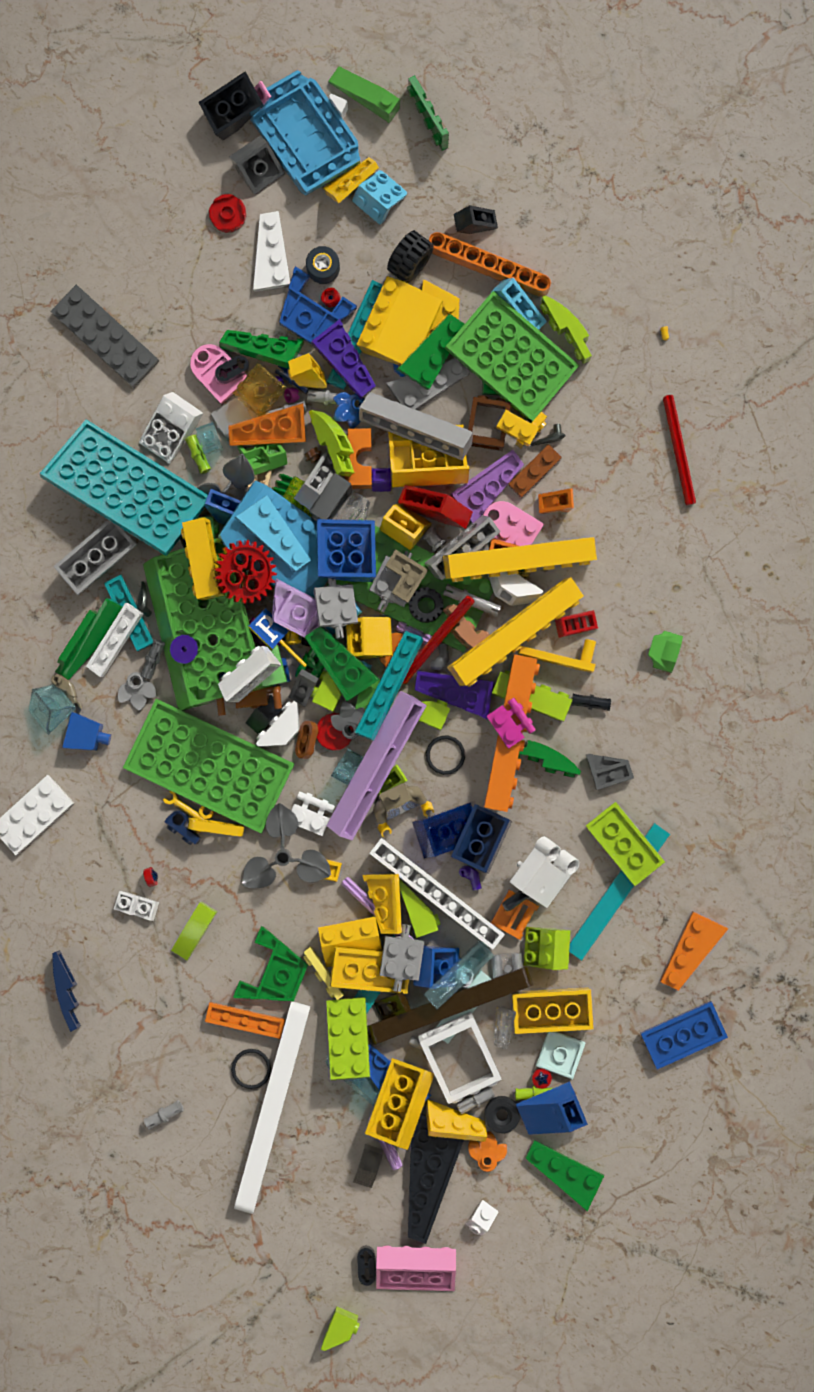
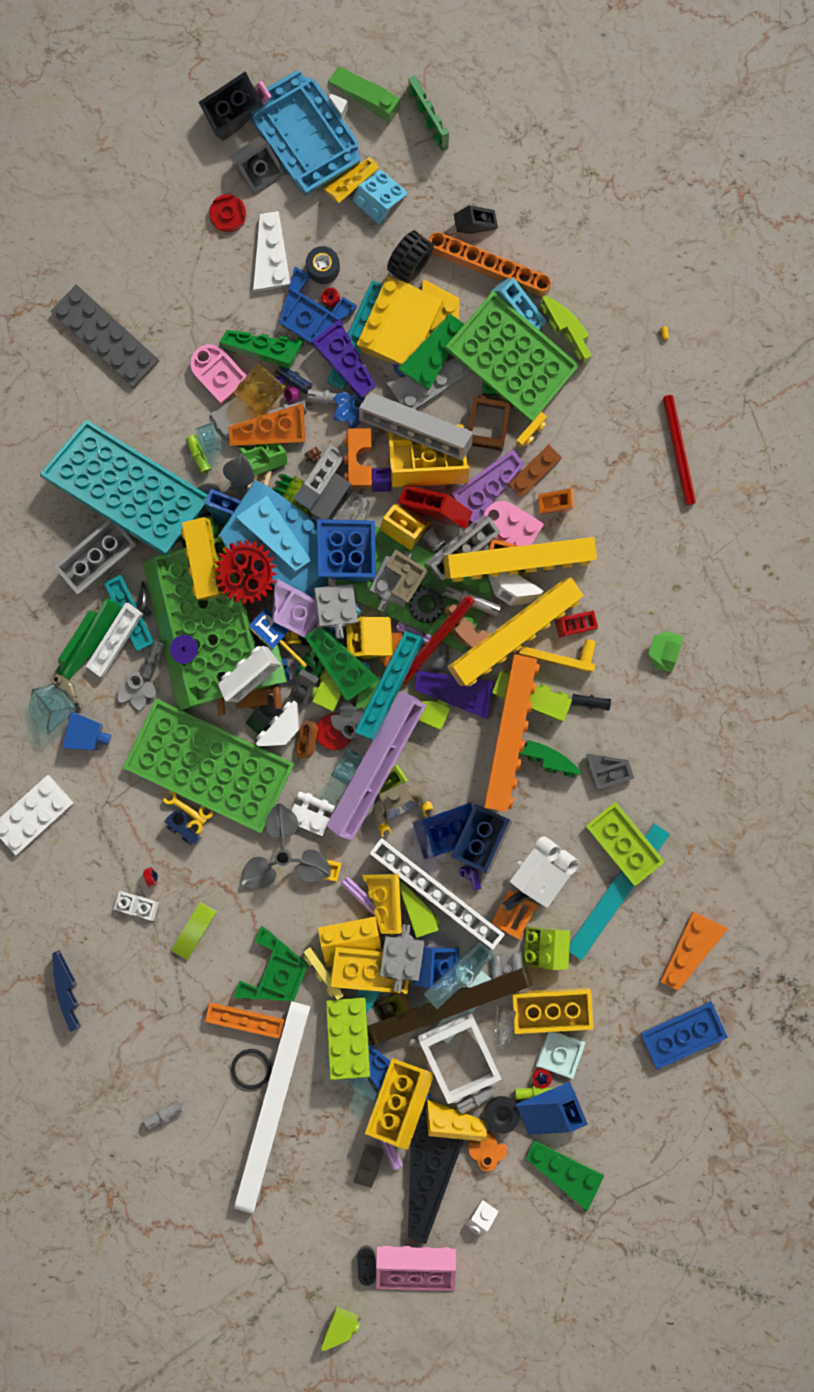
(170, 426): white slope -> none
(215, 827): yellow beam -> none
(233, 374): black beam -> none
(307, 372): yellow slope -> none
(335, 439): lime slope -> none
(442, 738): black piece -> none
(506, 727): dark pink plate -> none
(517, 427): yellow plate -> none
(556, 436): pearl dark grey bar -> none

